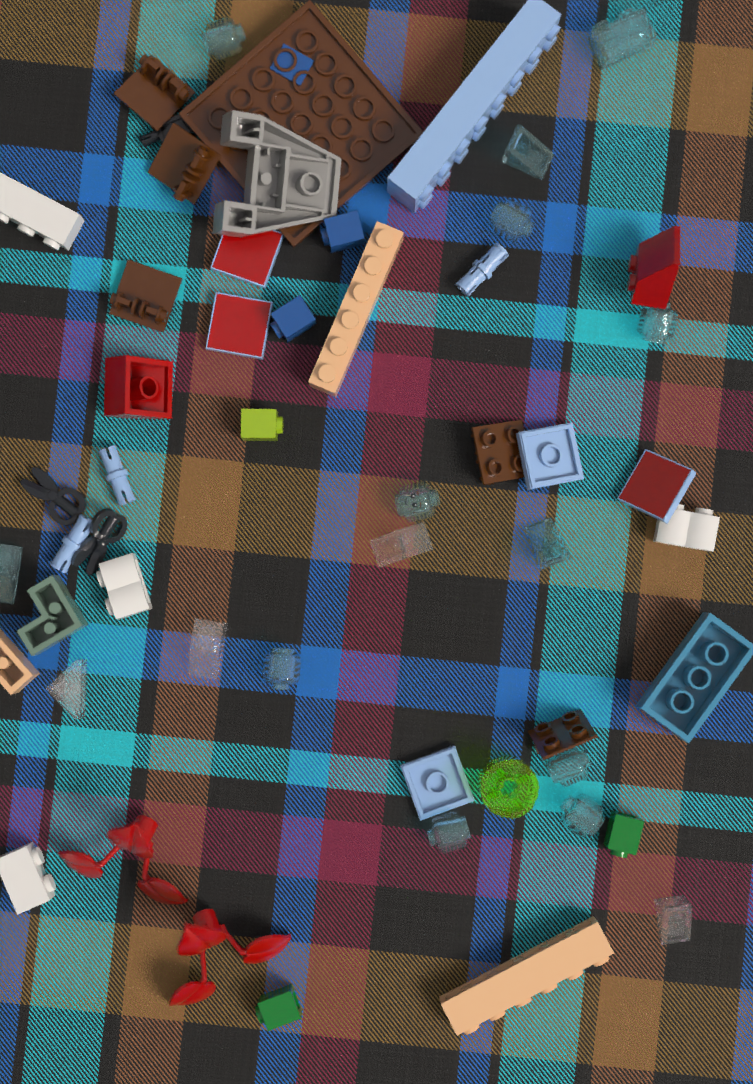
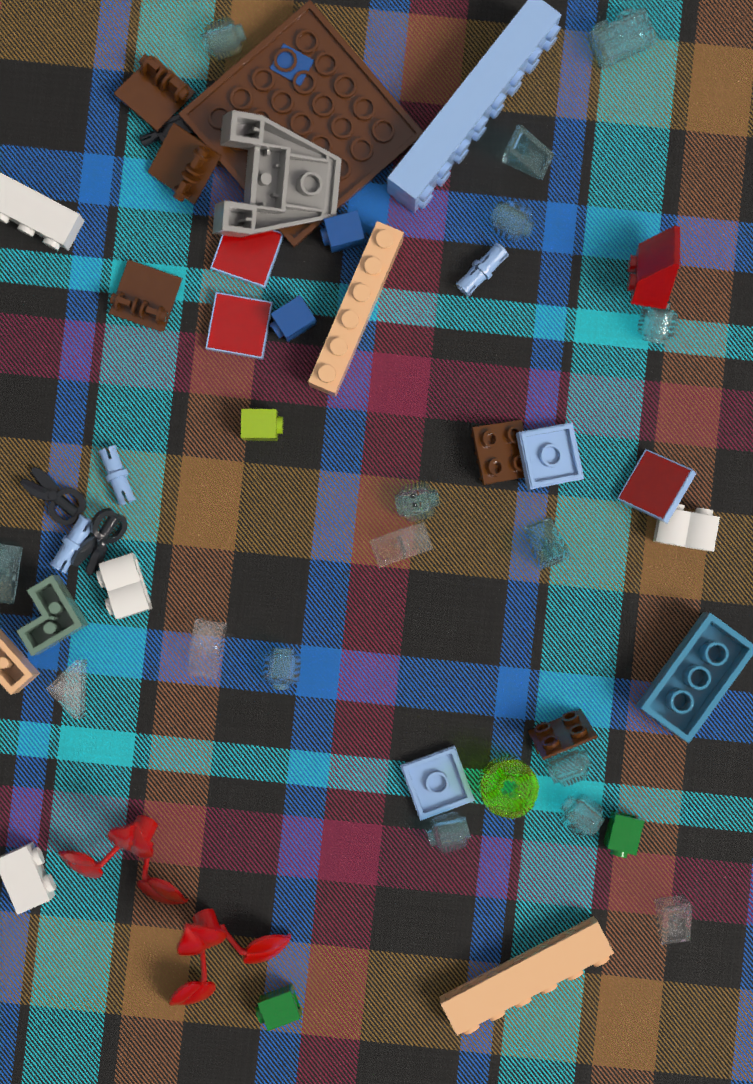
(138, 387): red slope -> none

